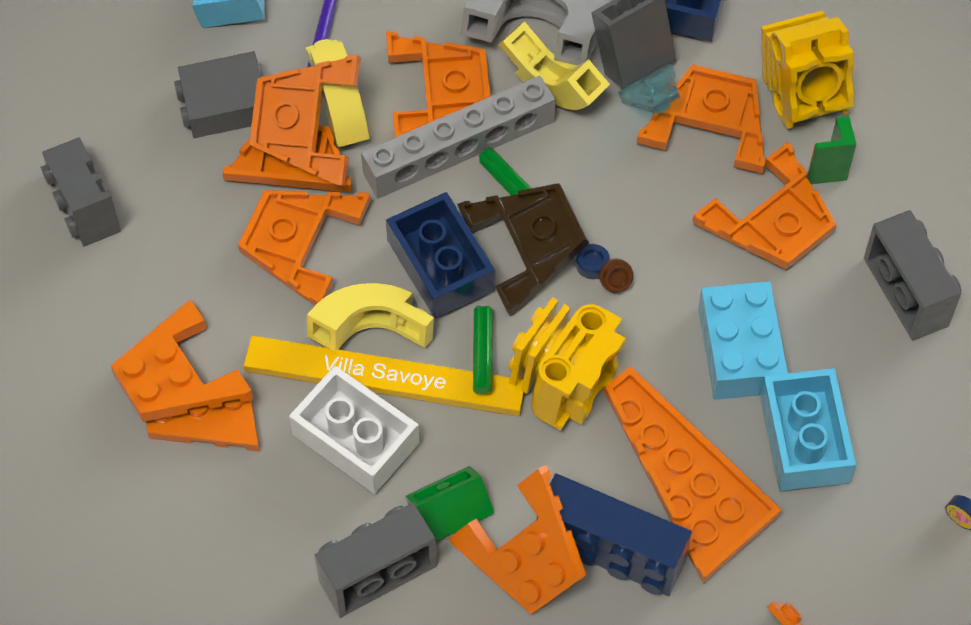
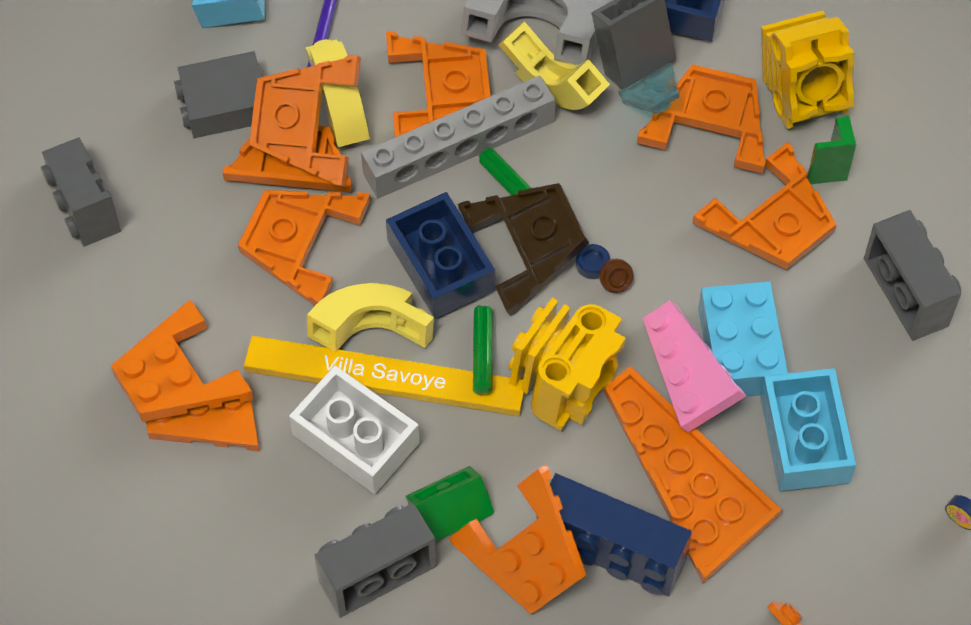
(689, 368): none -> bright pink wing

